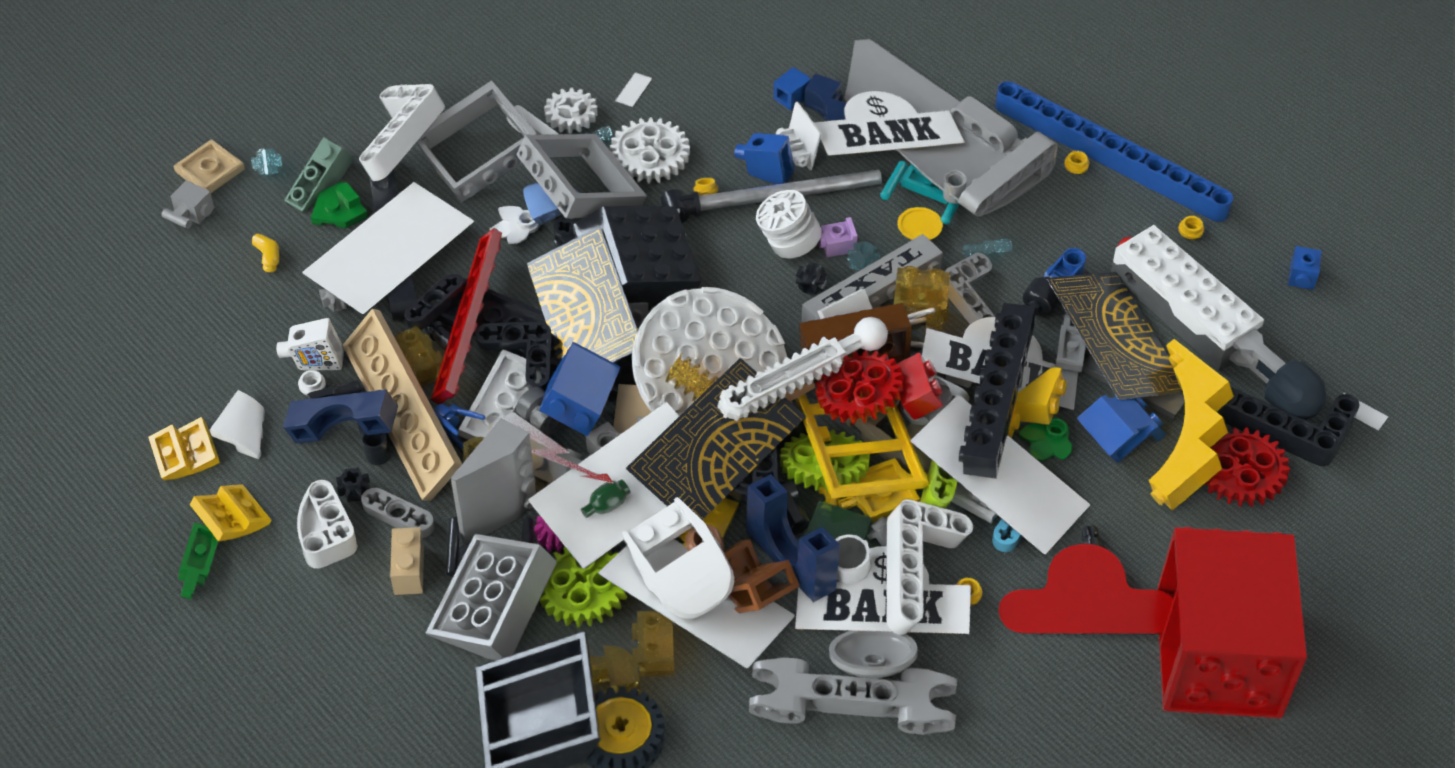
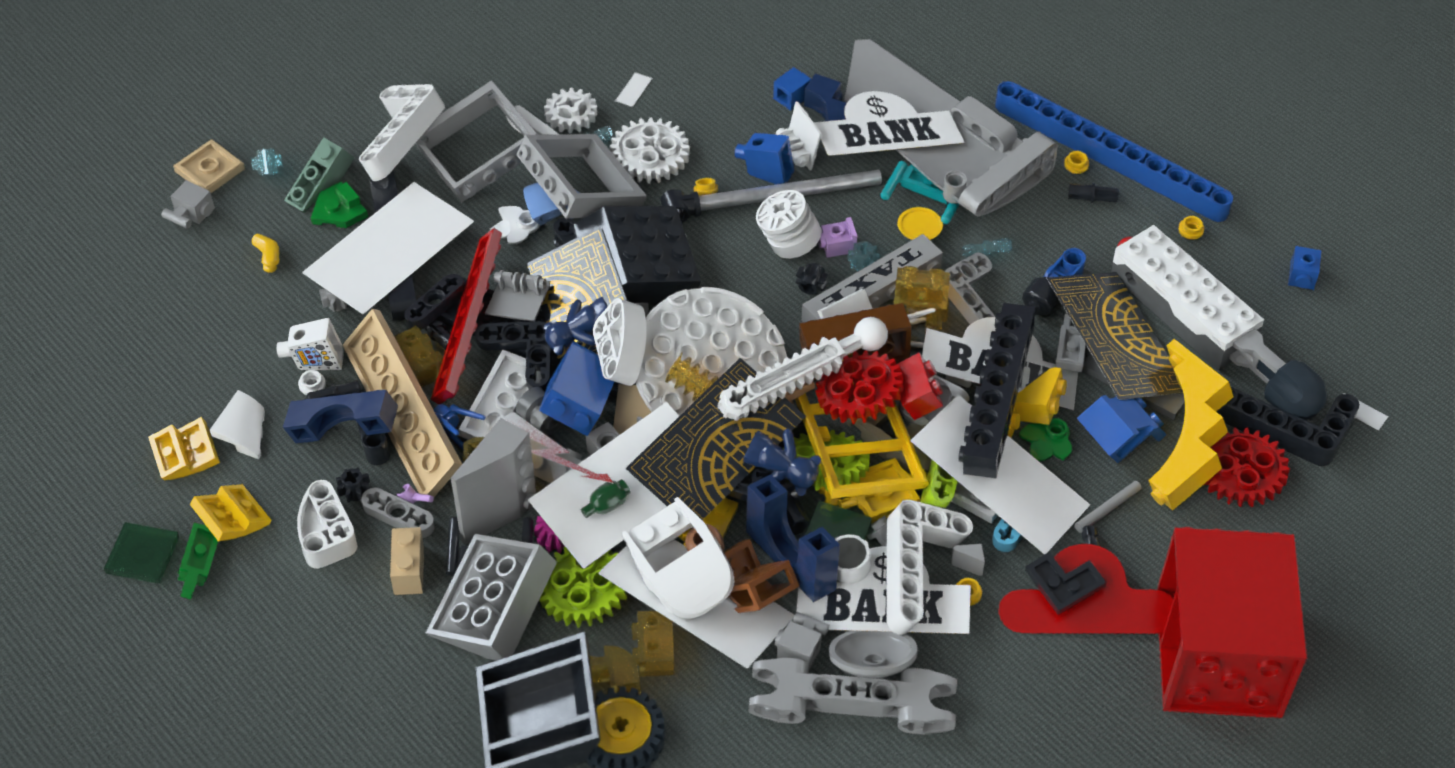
(141, 552): none -> clear green tile
(412, 496): none -> lavender hand
(517, 295): none -> light grey hinge
(577, 326): none -> dark blue piece
(621, 341): none -> white beam
(767, 454): none -> dark blue piece
(801, 638): none -> light grey brick
(969, 558): none -> light grey slope
(1064, 589): none -> black plate
(1092, 193): none -> black axle
(1108, 506): none -> light grey bar

